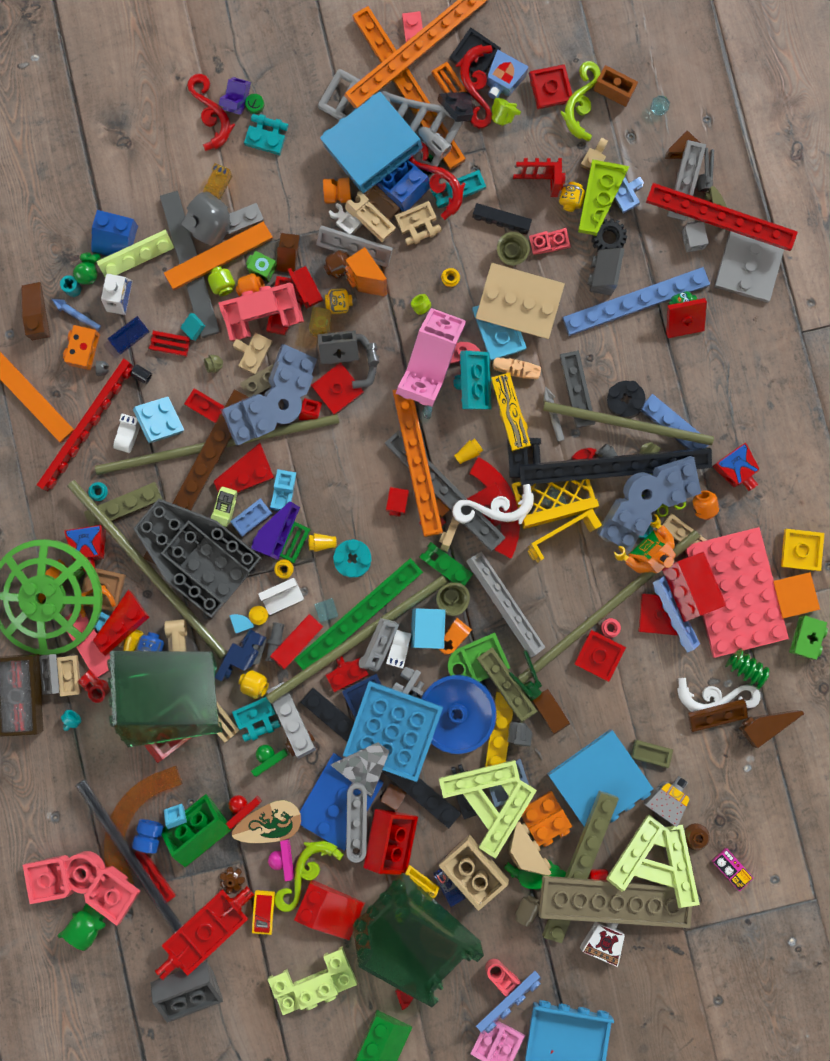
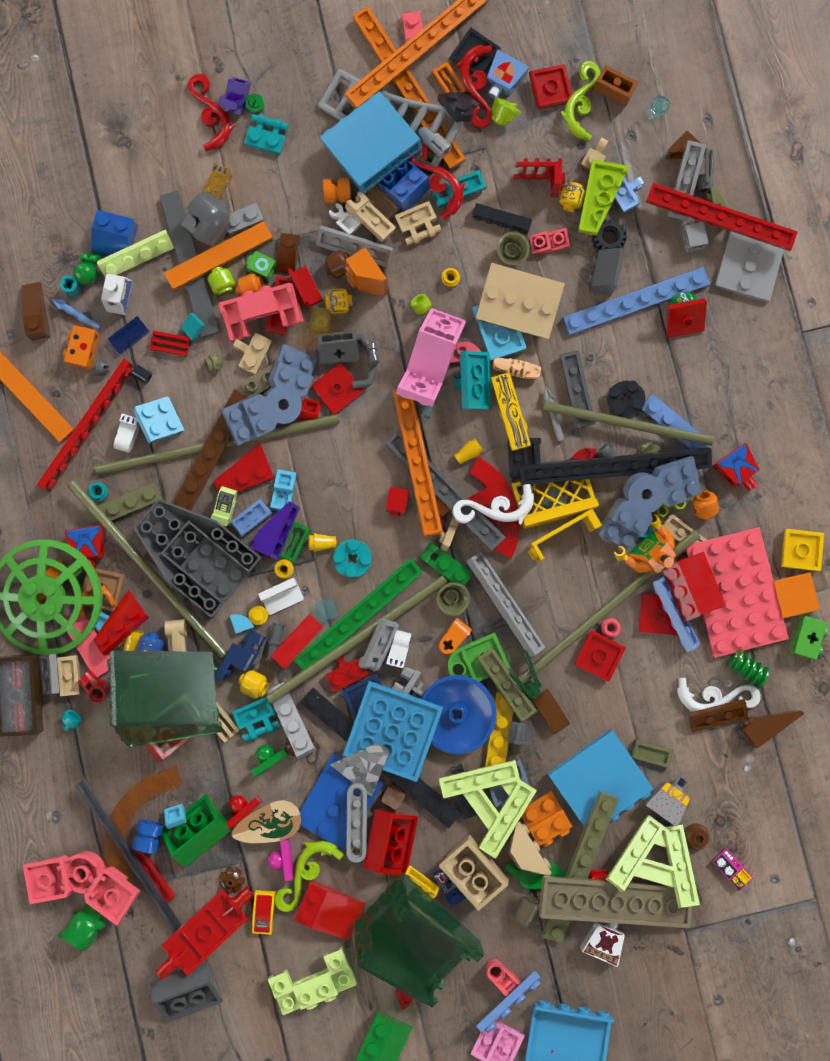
(204, 405): red plate -> none
(428, 628): medium azure slope -> none

